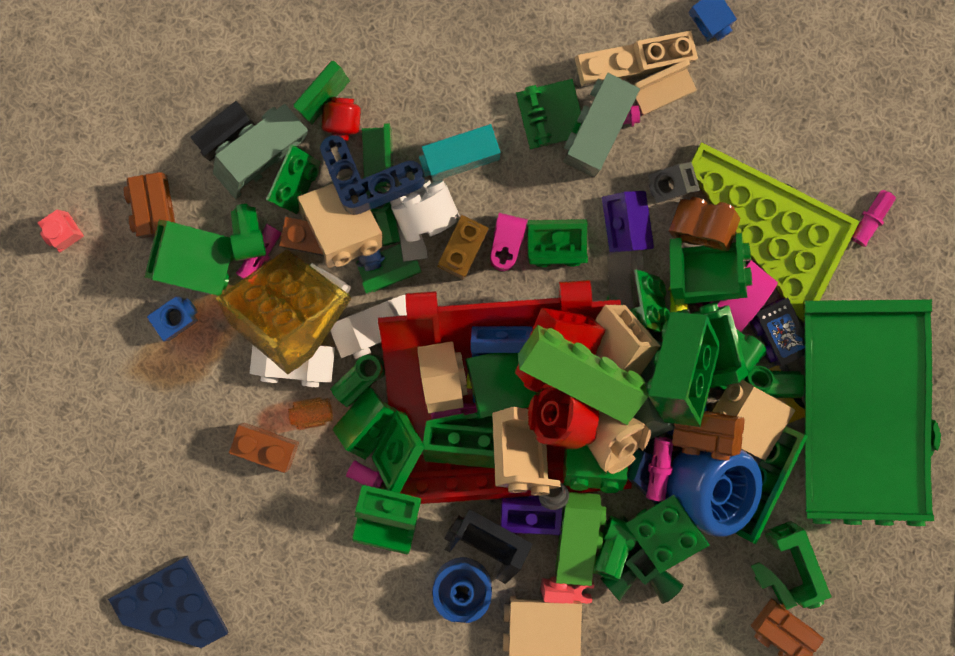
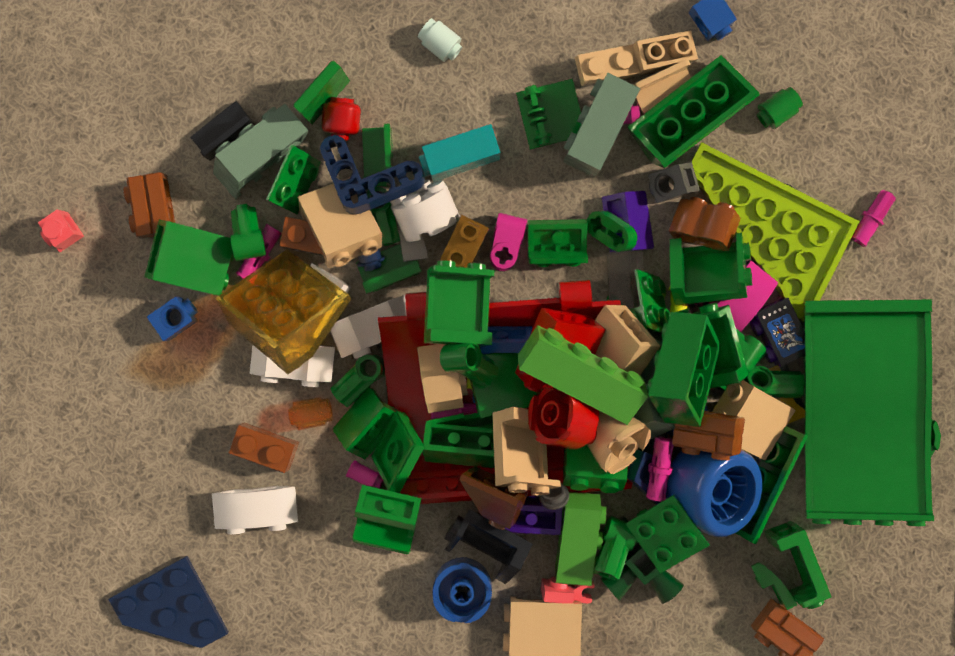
(255, 508): none -> white brick
(440, 40): none -> light aqua brick
(457, 304): none -> green panel
(469, 362): none -> green piece
(492, 501): none -> reddish brown slope
(609, 236): none -> green beam
(692, 112): none -> green slope
(779, 108): none -> green brick

